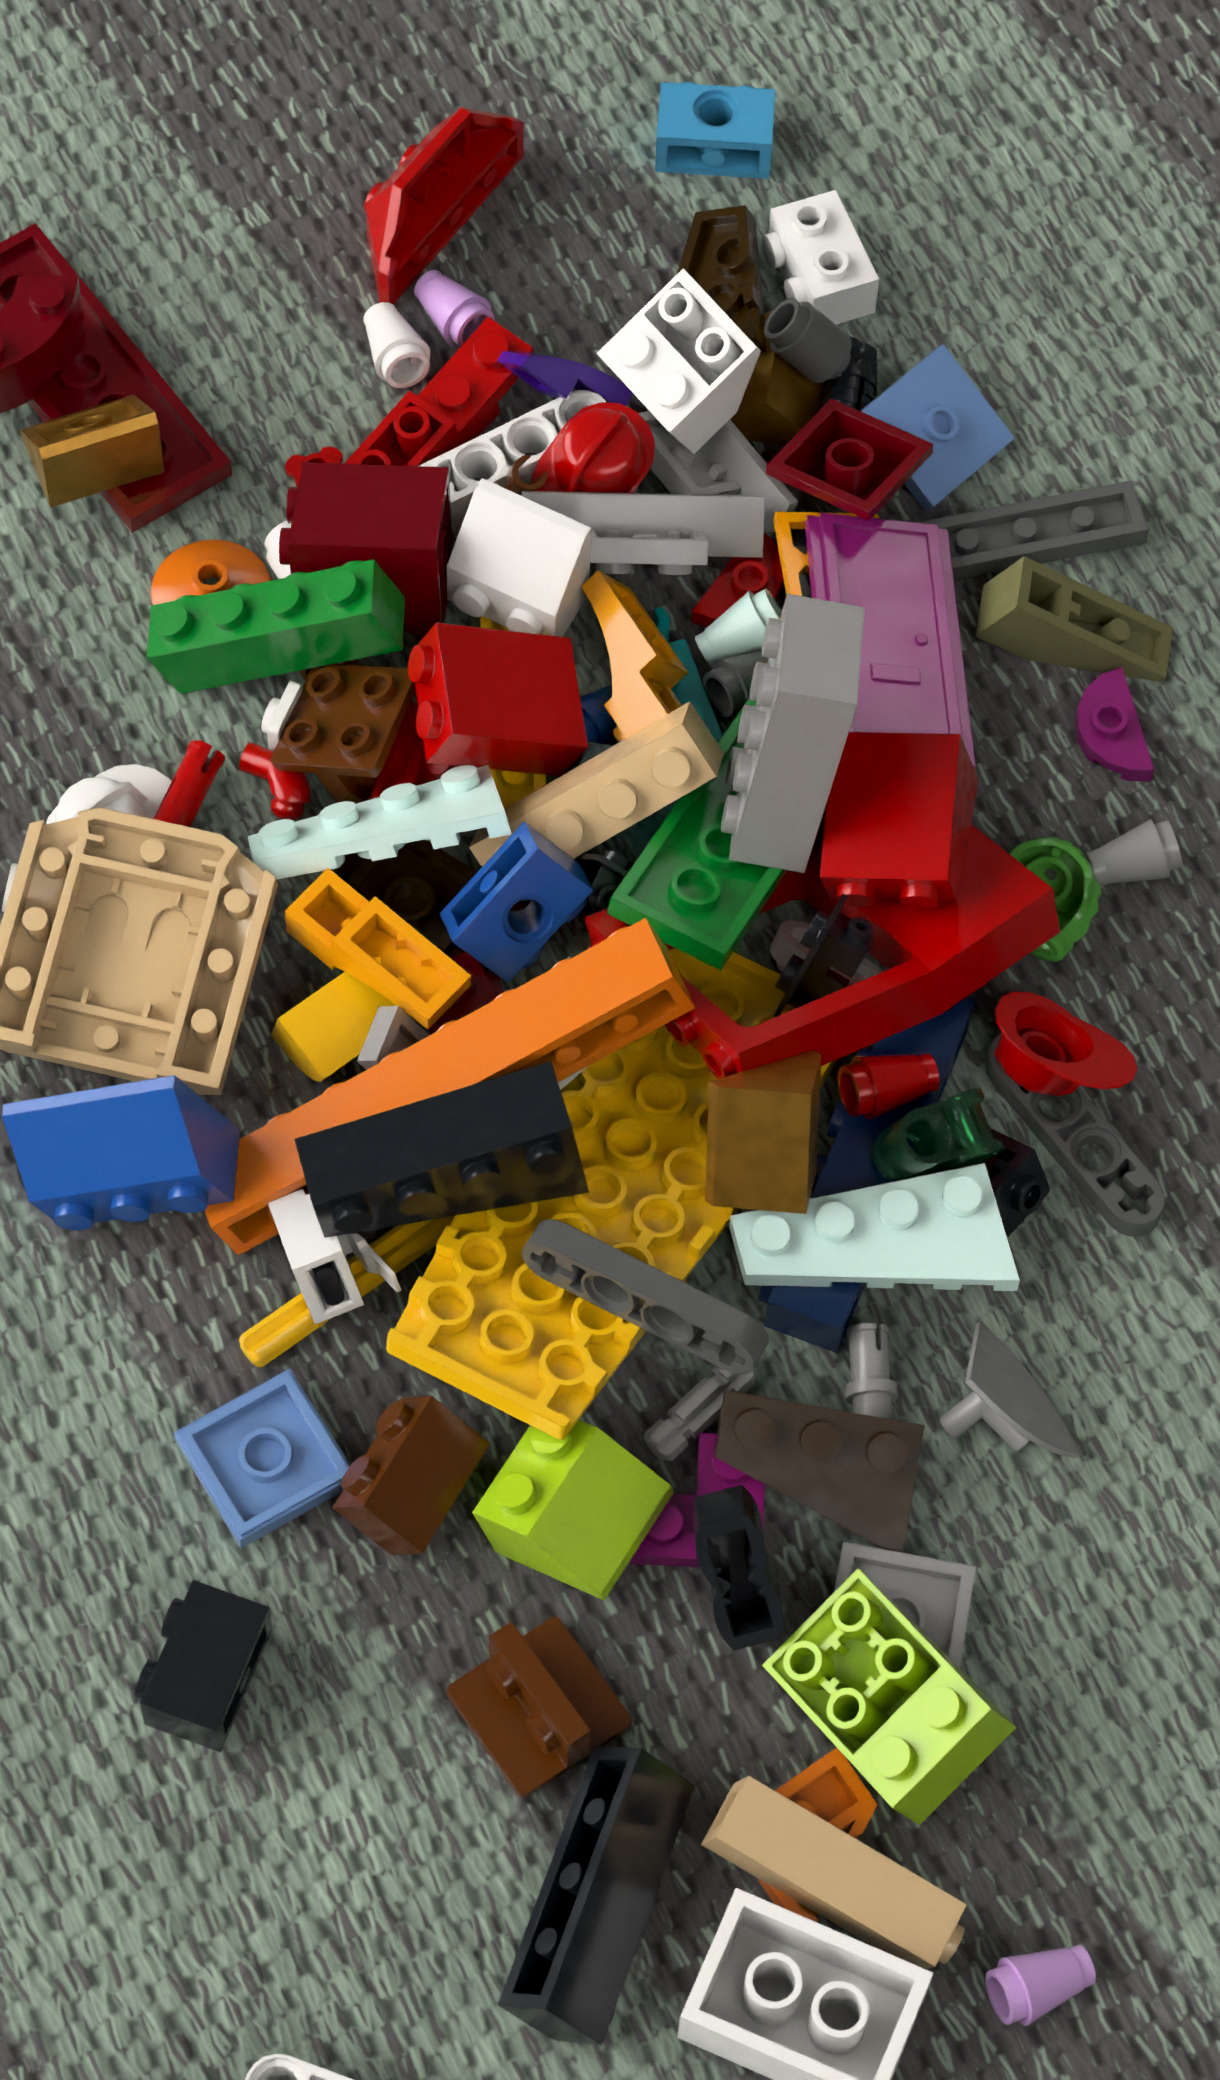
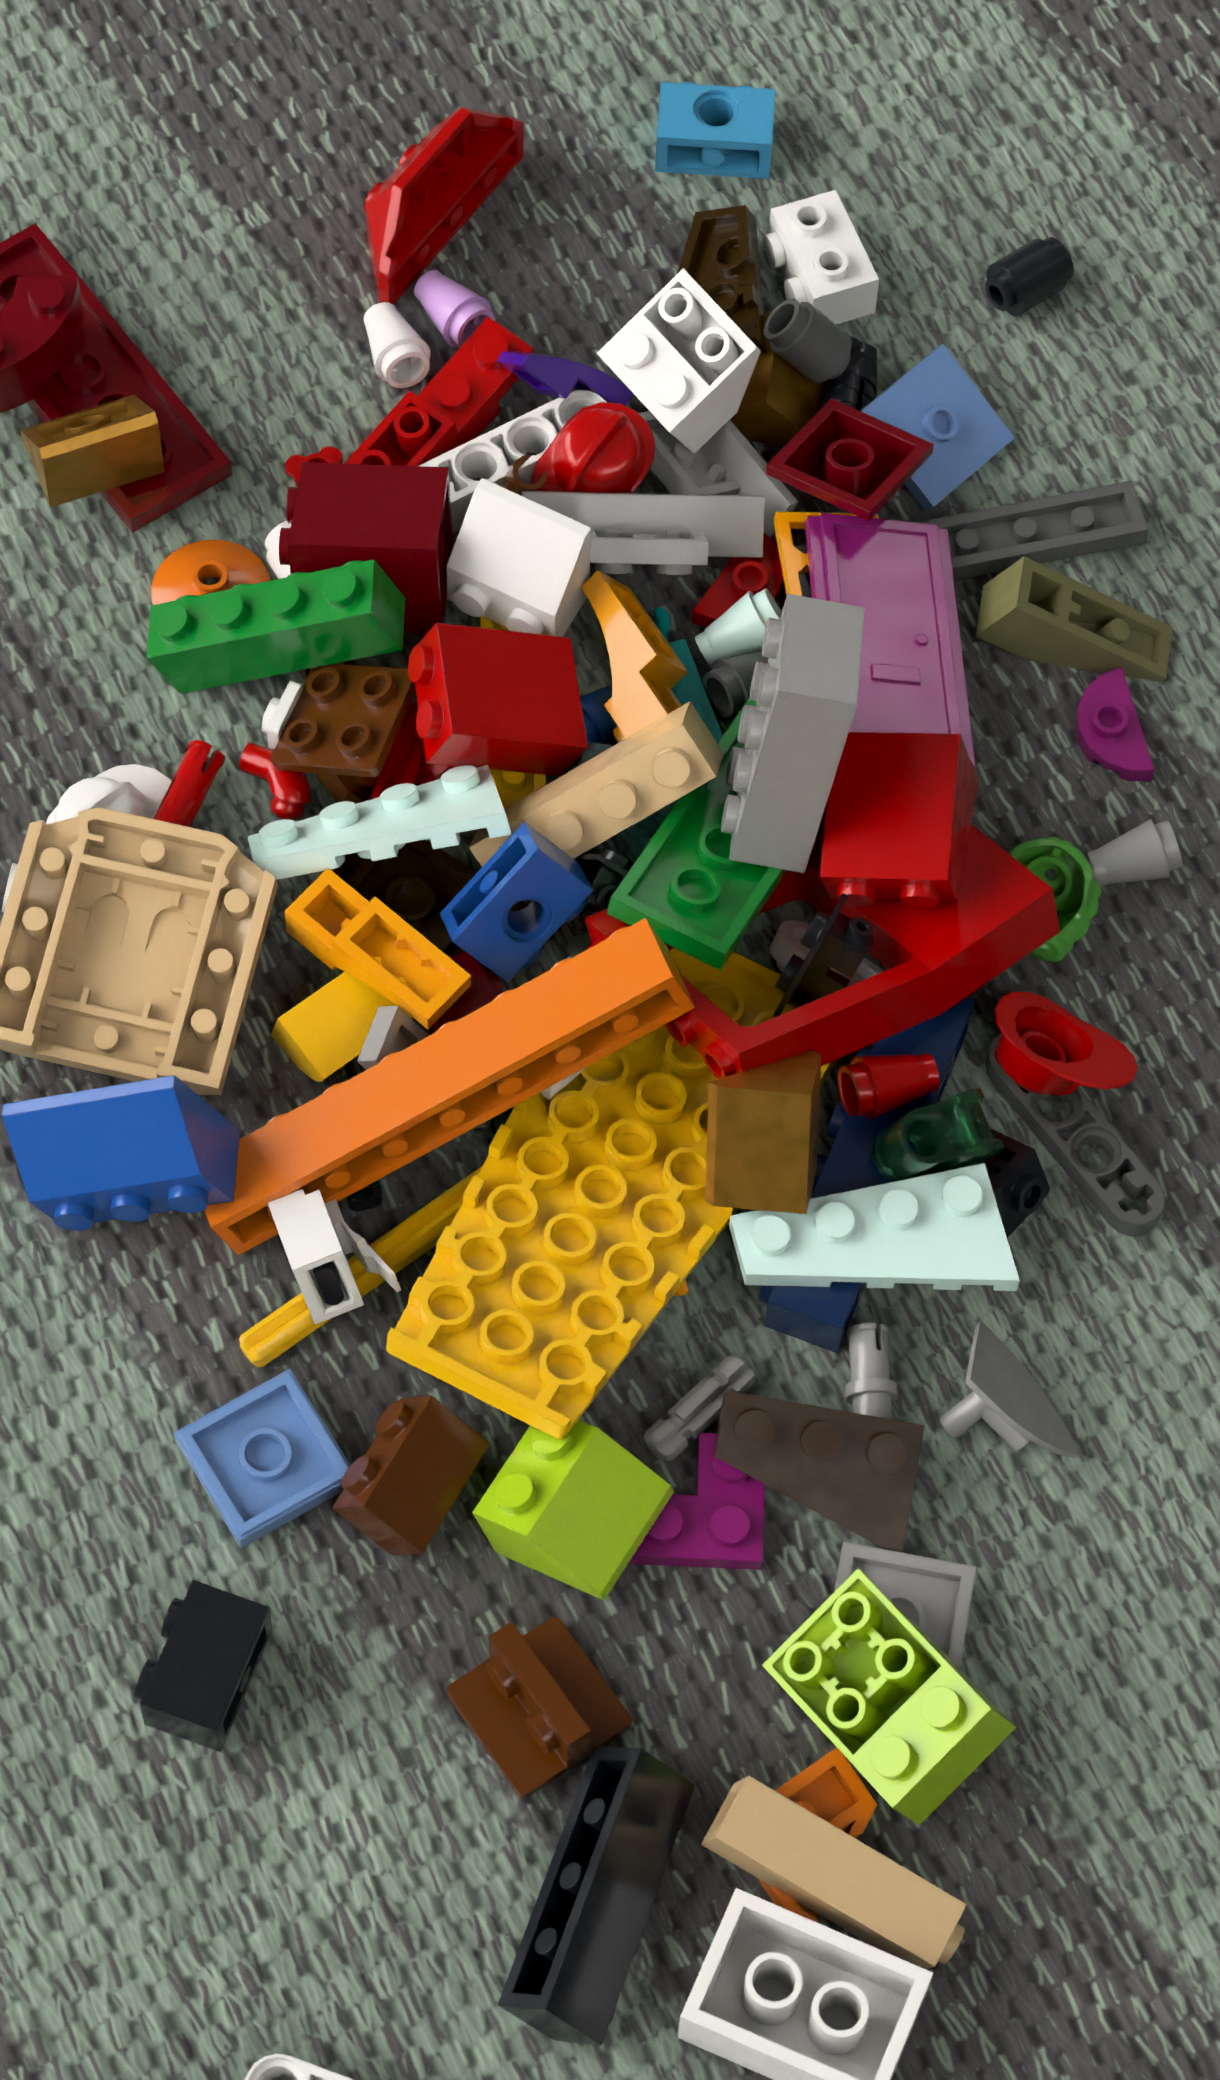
(445, 1156): black wedge -> none
(645, 1296): dark grey beam -> none
(737, 1567): black brick -> none
(1028, 275): none -> black brick
(1038, 1982): lavender cone -> none

